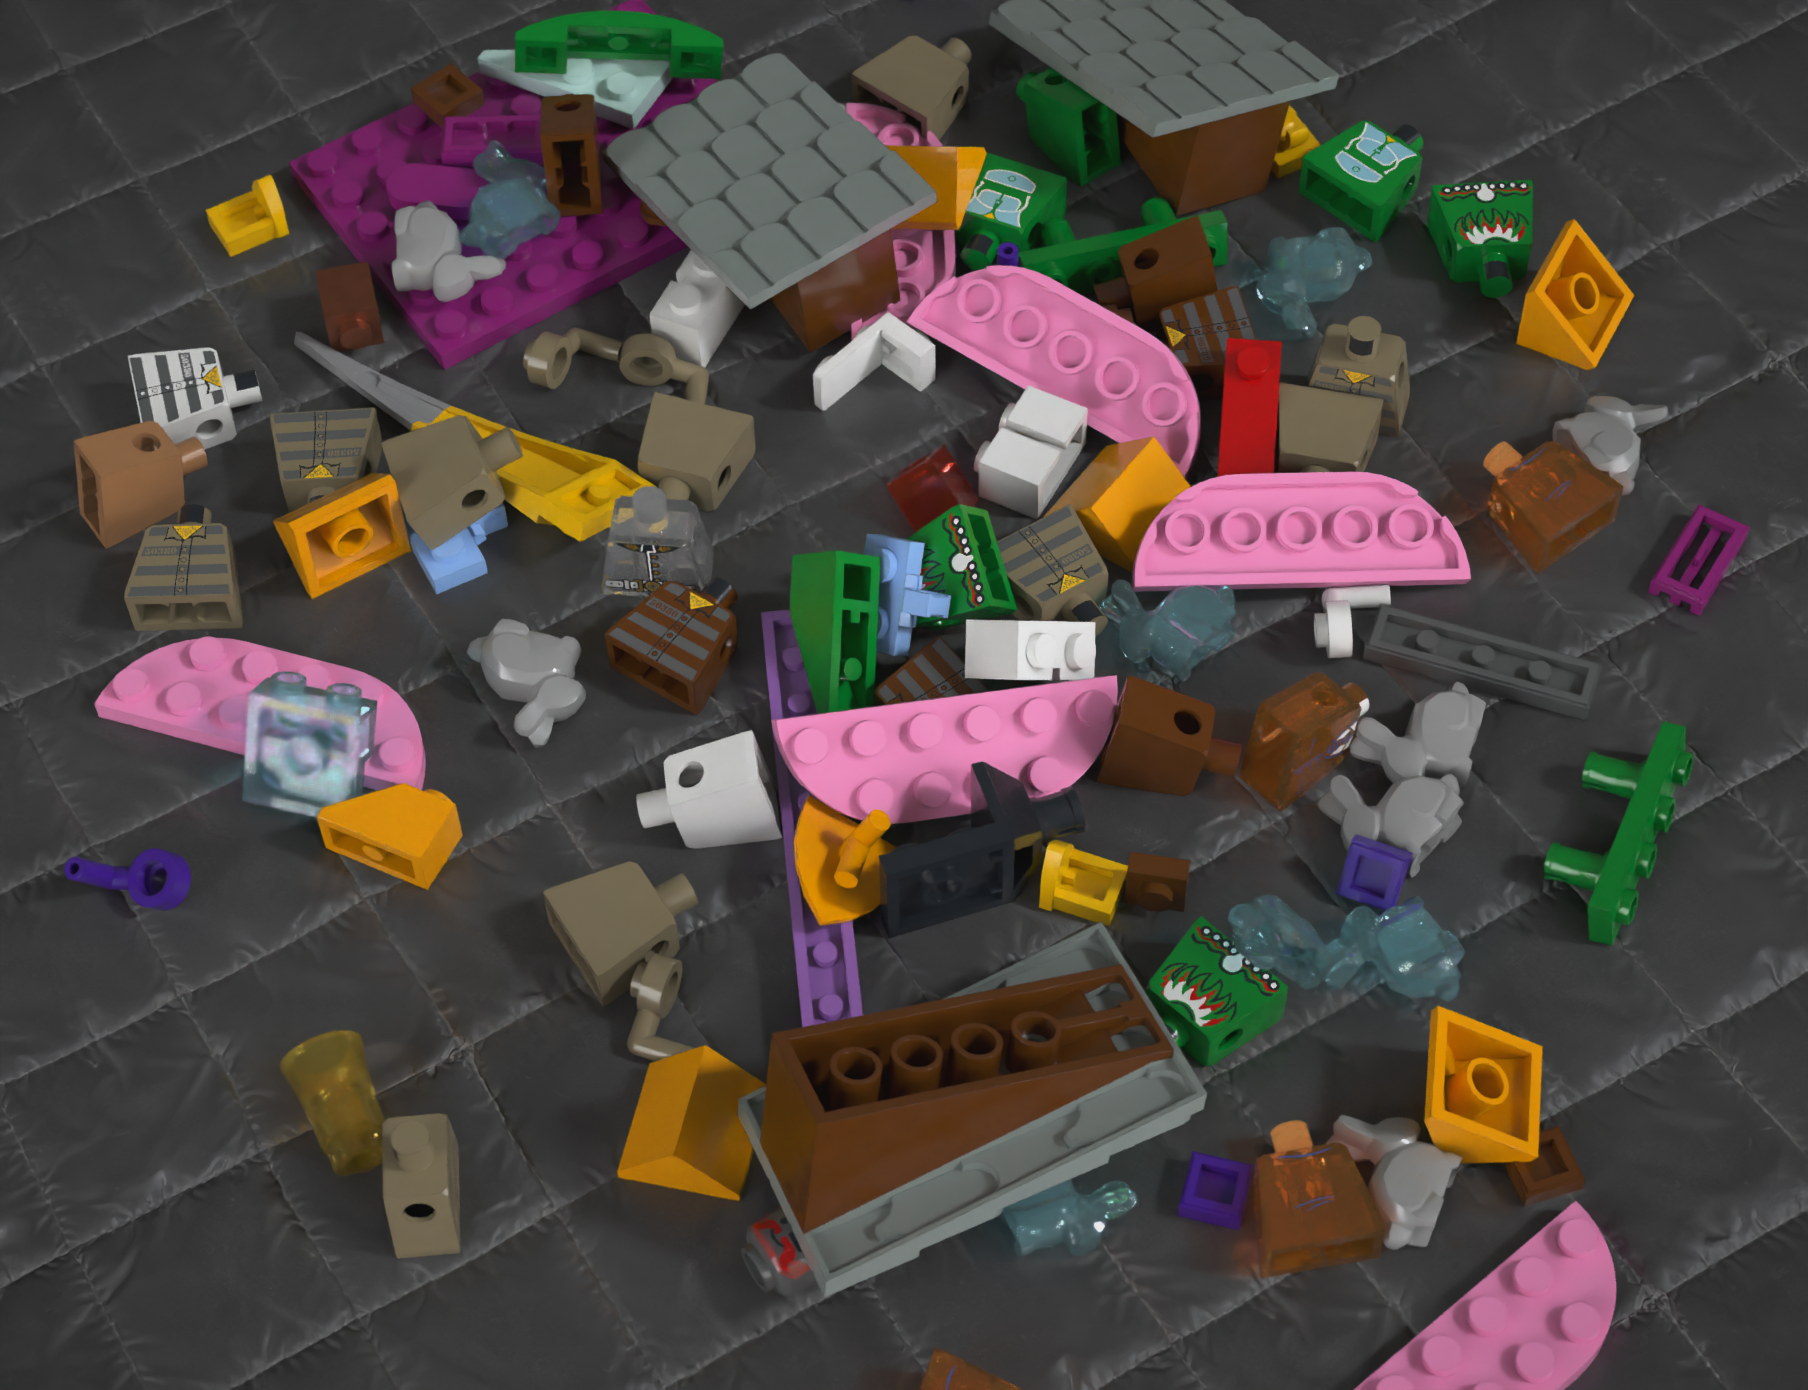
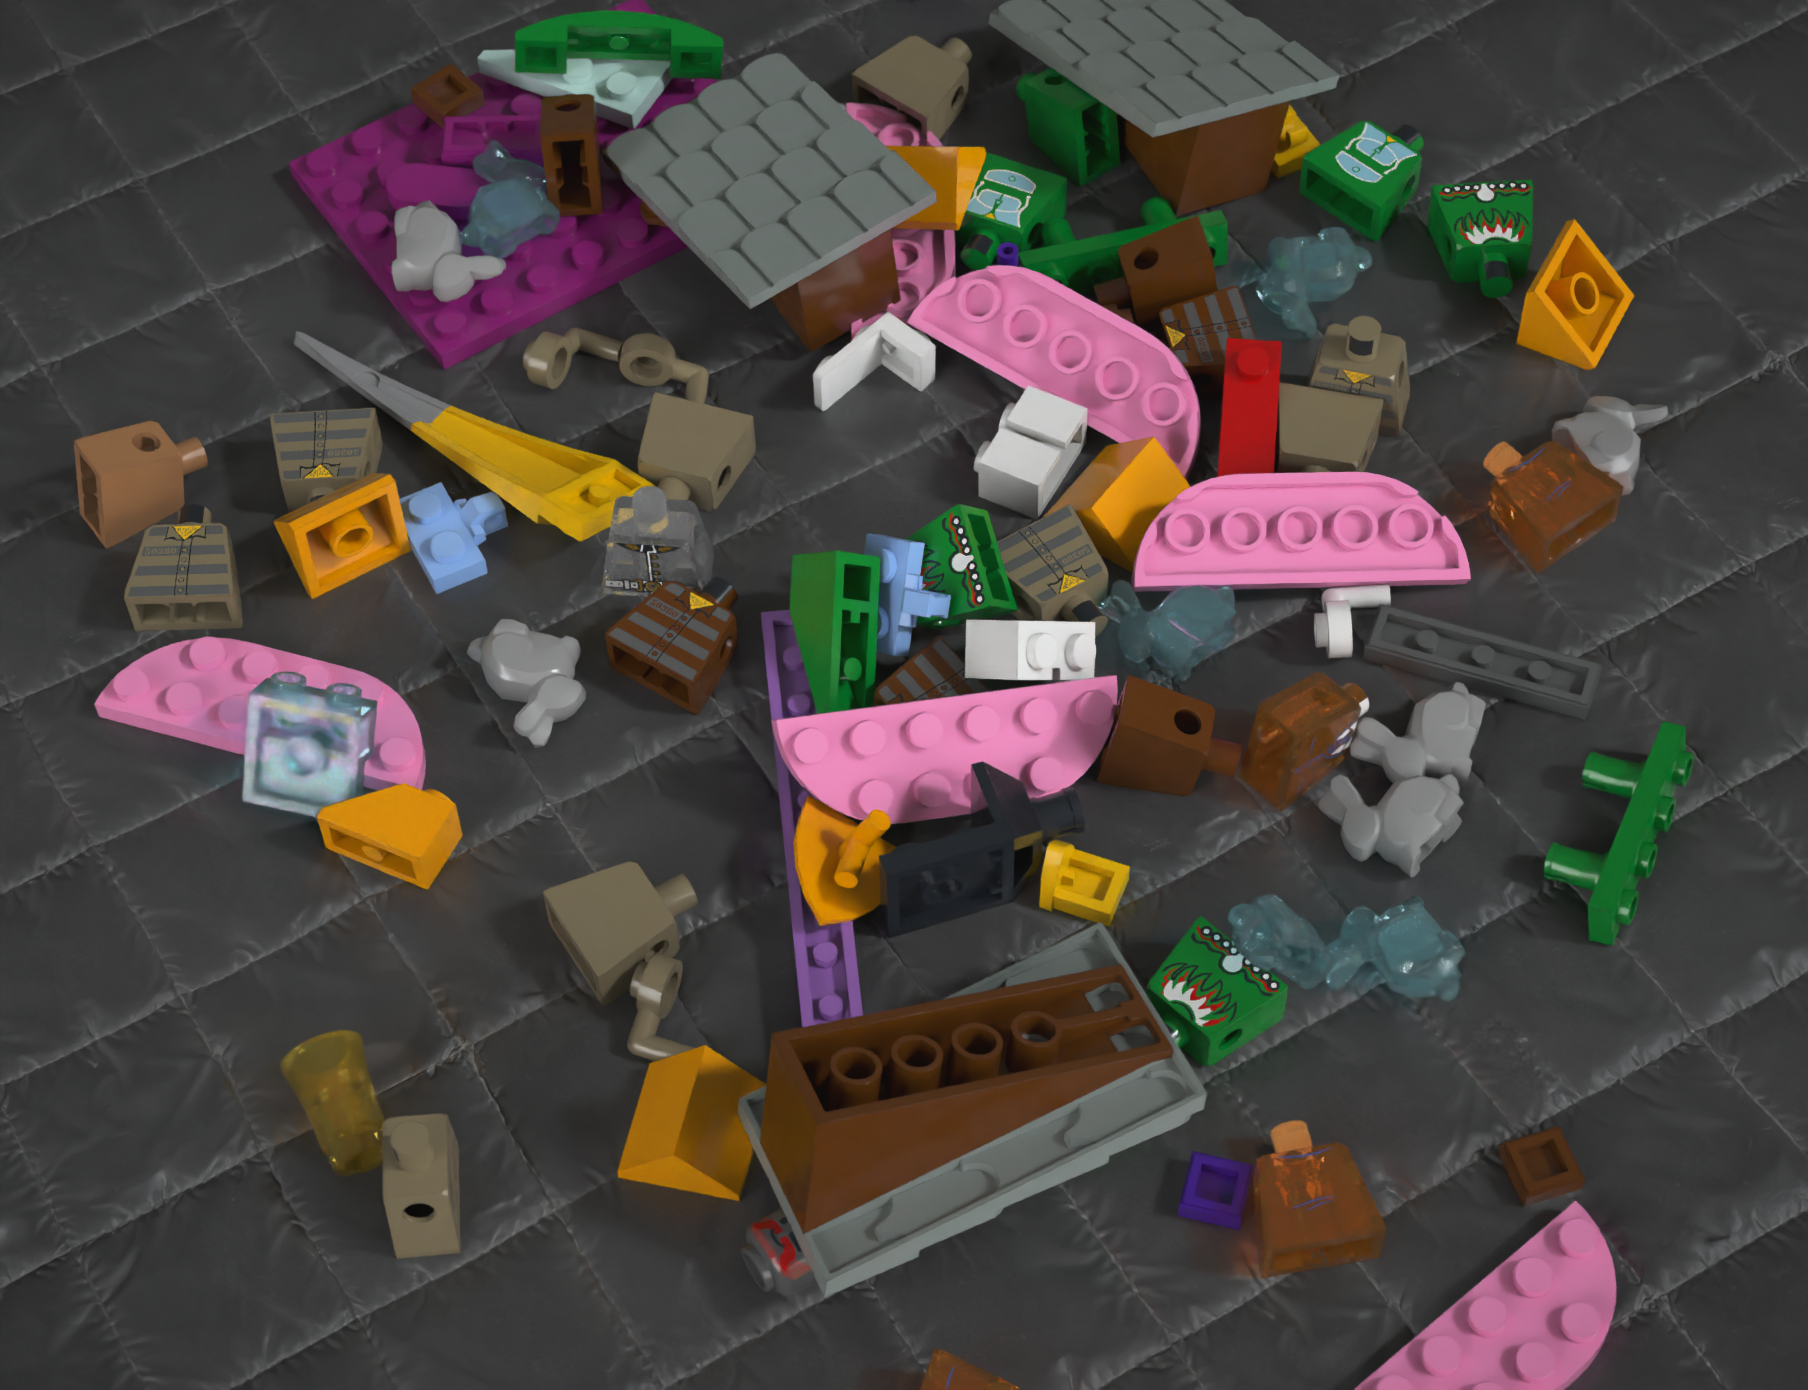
(142, 878): dark purple plate -> none
(190, 394): white torso -> none
(249, 218): yellow tile -> none
(349, 306): copper brick -> none
(448, 475): dark tan torso -> none
(695, 311): white piece -> none
(716, 795): white torso -> none
(930, 488): clear red panel -> none
(1067, 1216): clear light blue animal -> none
(1157, 882): reddish brown plate -> none
(1373, 873): dark purple tile -> none
(1406, 1175): light grey animal -> none
(1482, 1090): light orange slope -> none
(1682, 589): magenta tile -> none

